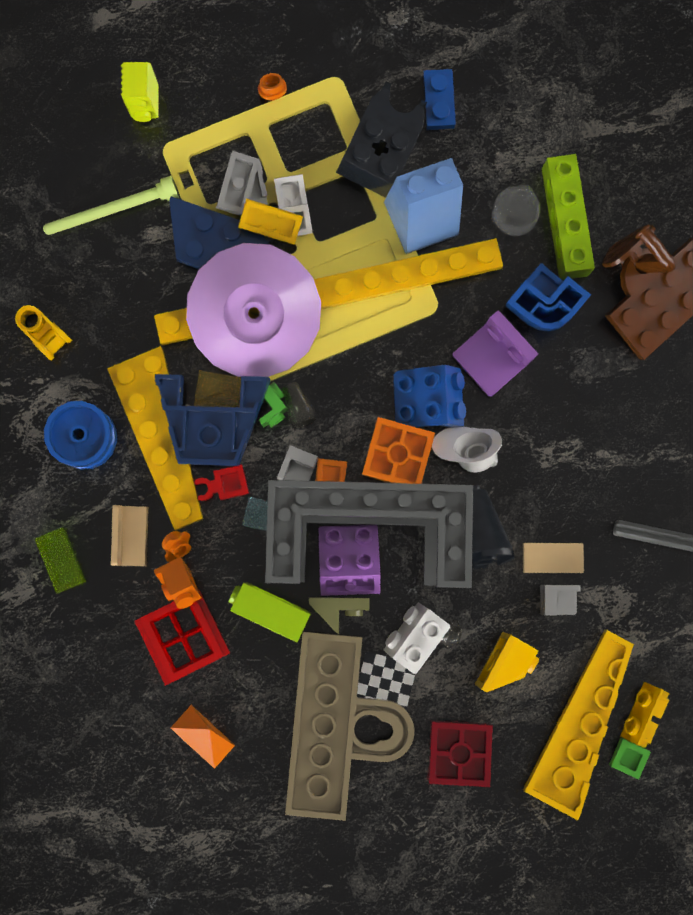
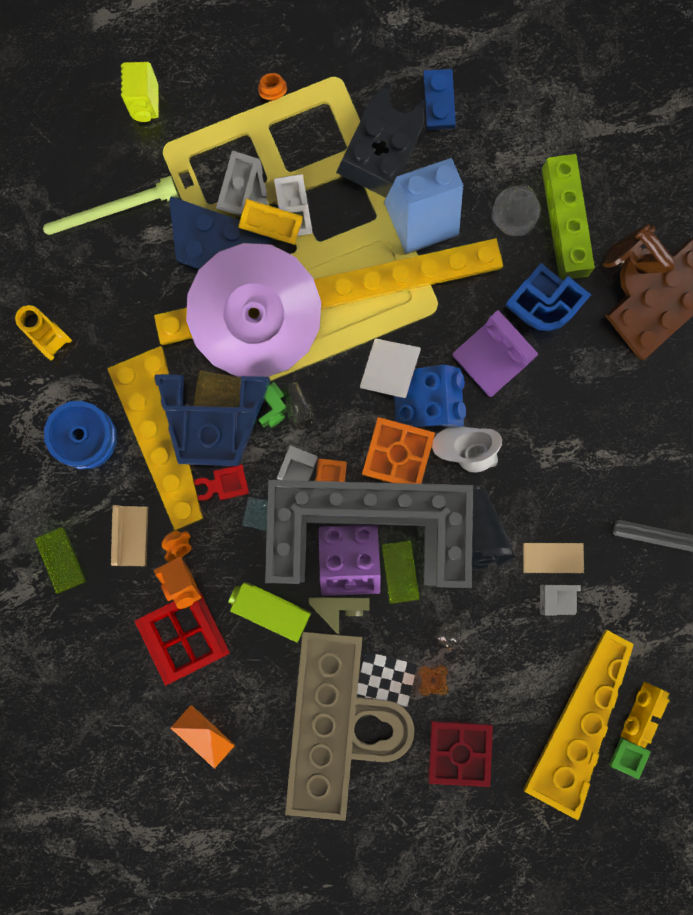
(390, 368): none -> white sticker
(400, 572): none -> clear neon green tile
(416, 637): white bracket -> none
(427, 674): none -> clear orange plate
(507, 663): yellow slope -> none

